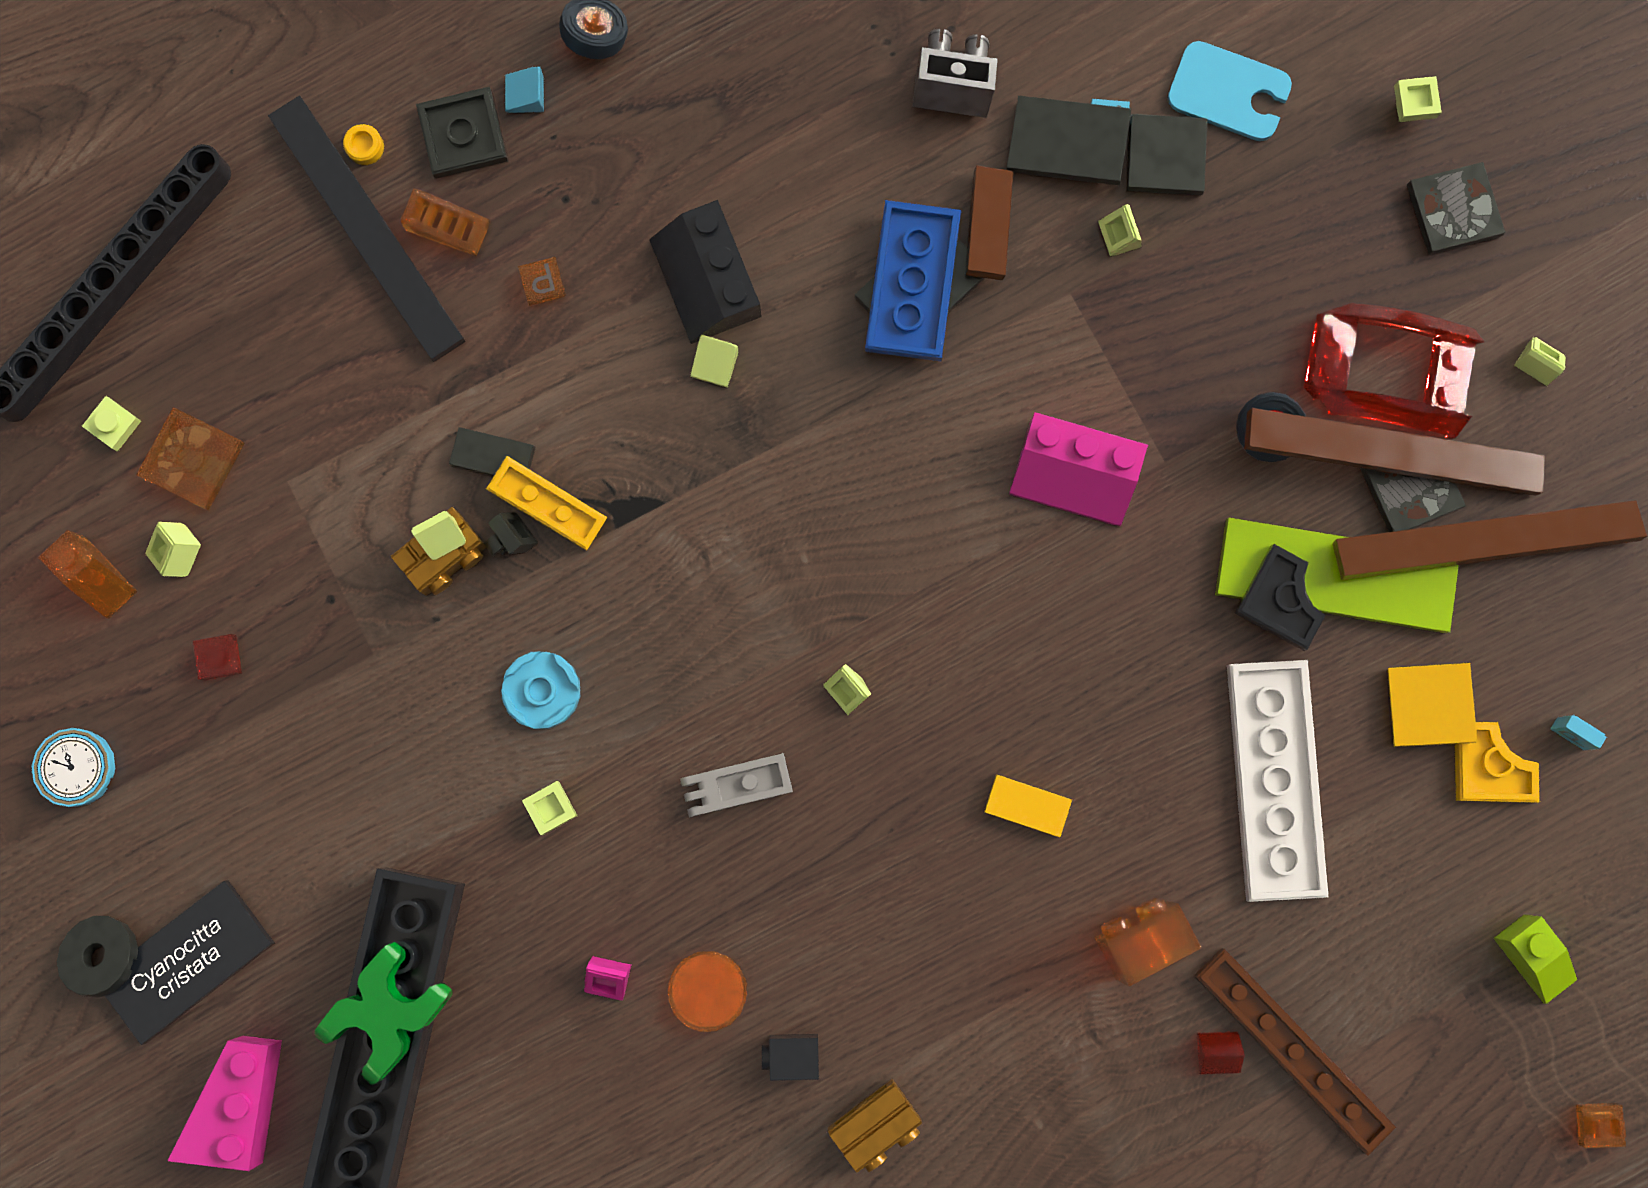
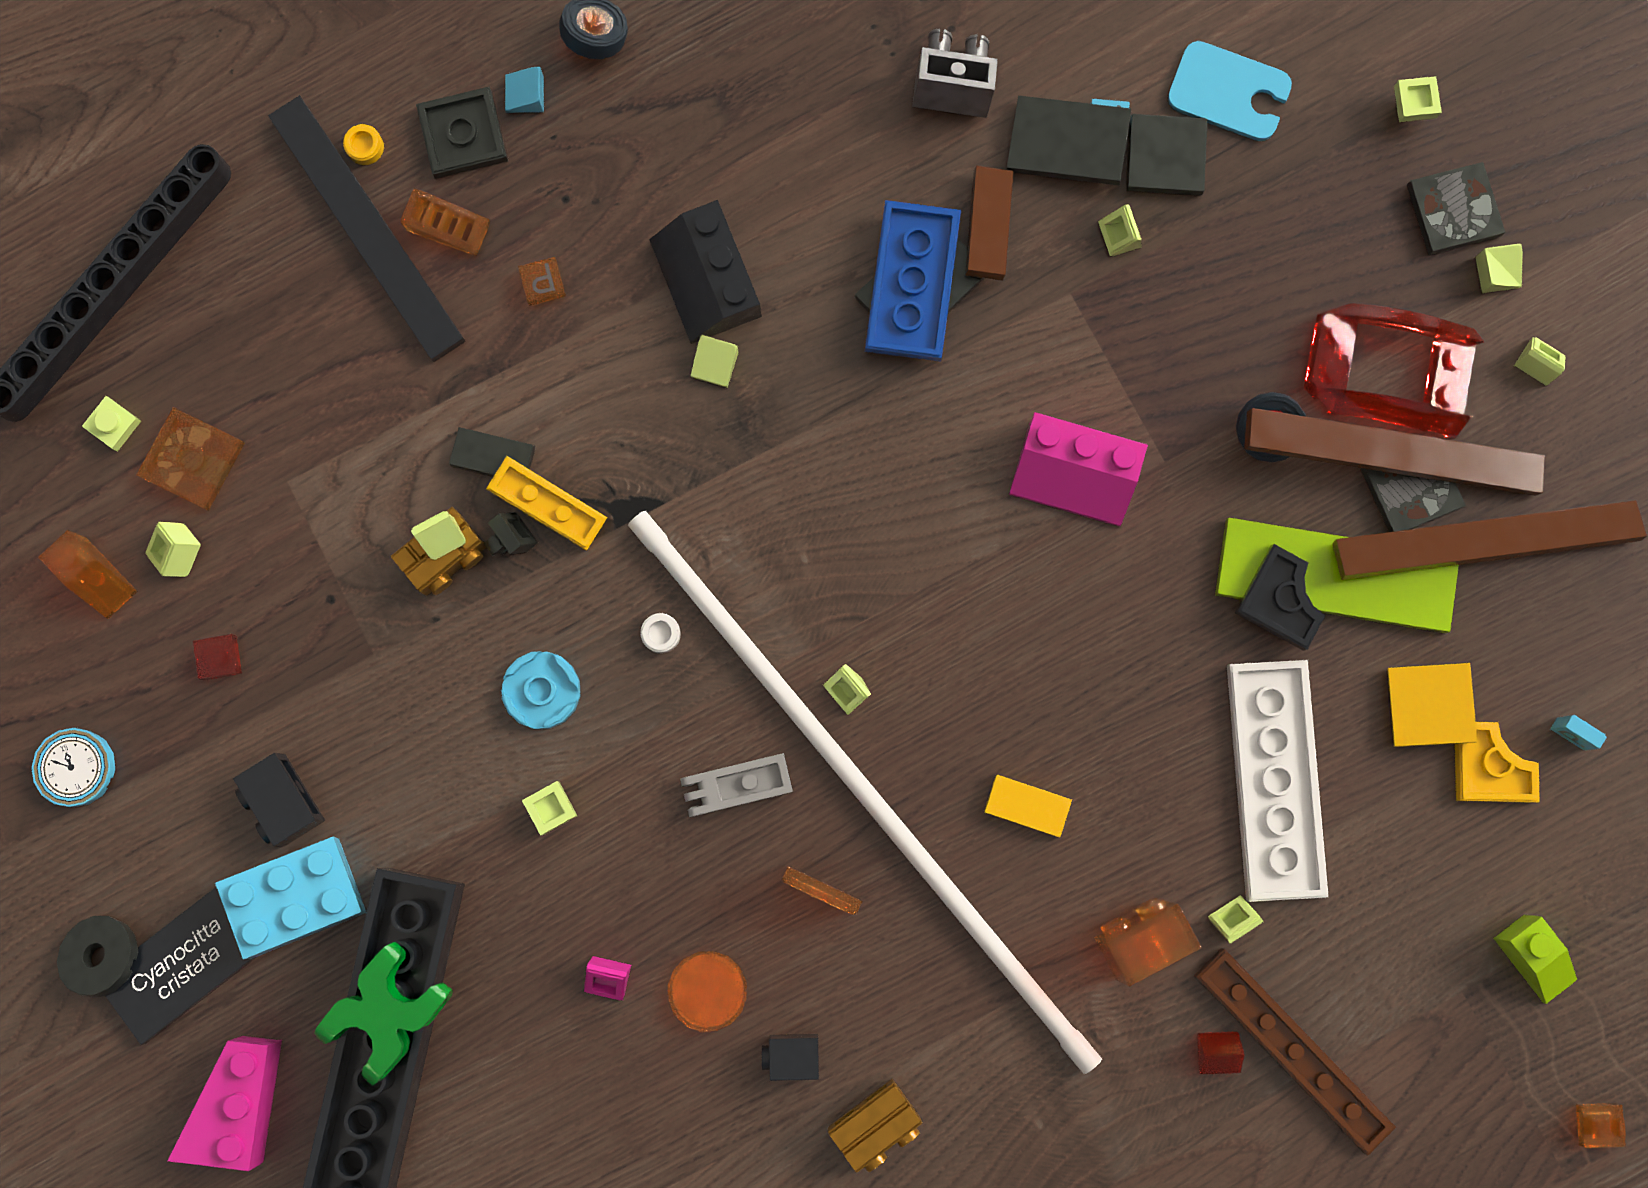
(277, 800): none -> black brick
(290, 898): none -> medium azure brick
(660, 633): none -> white tile
(822, 890): none -> clear orange tile
(1070, 1039): none -> white piece
(1235, 919): none -> yellowish green slope
(1500, 268): none -> yellowish green slope

